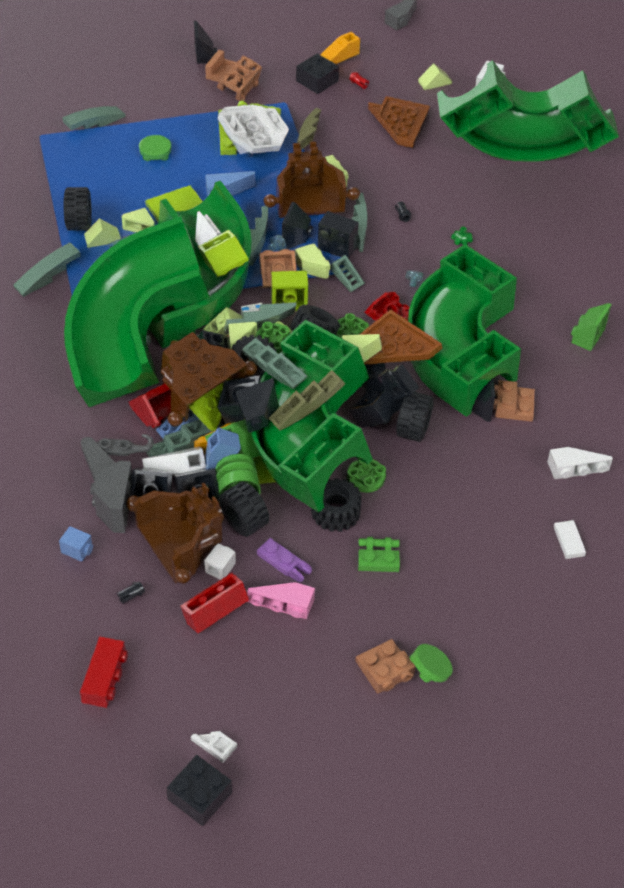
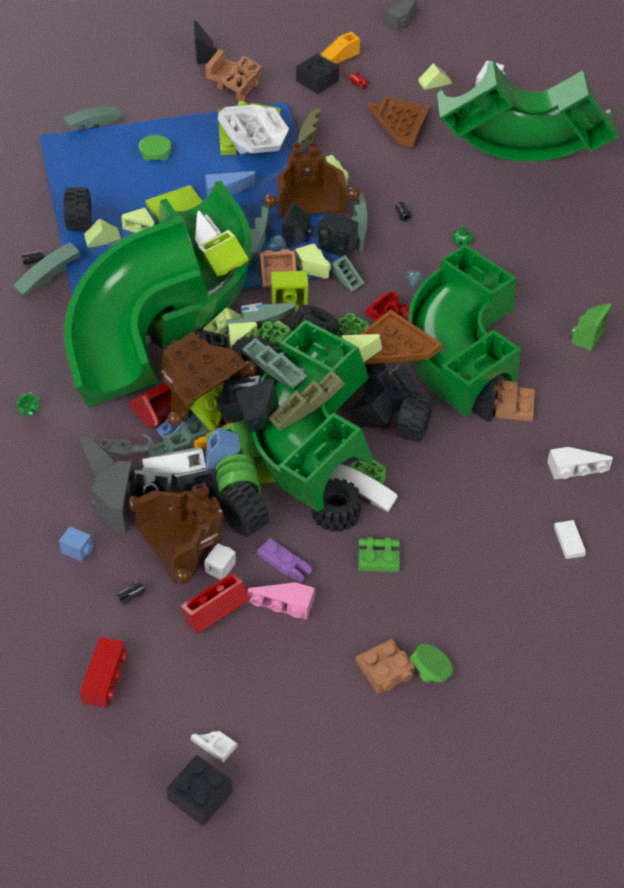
(27, 404): none -> green plant
(34, 257): none -> black pin
(369, 488): none -> white slope

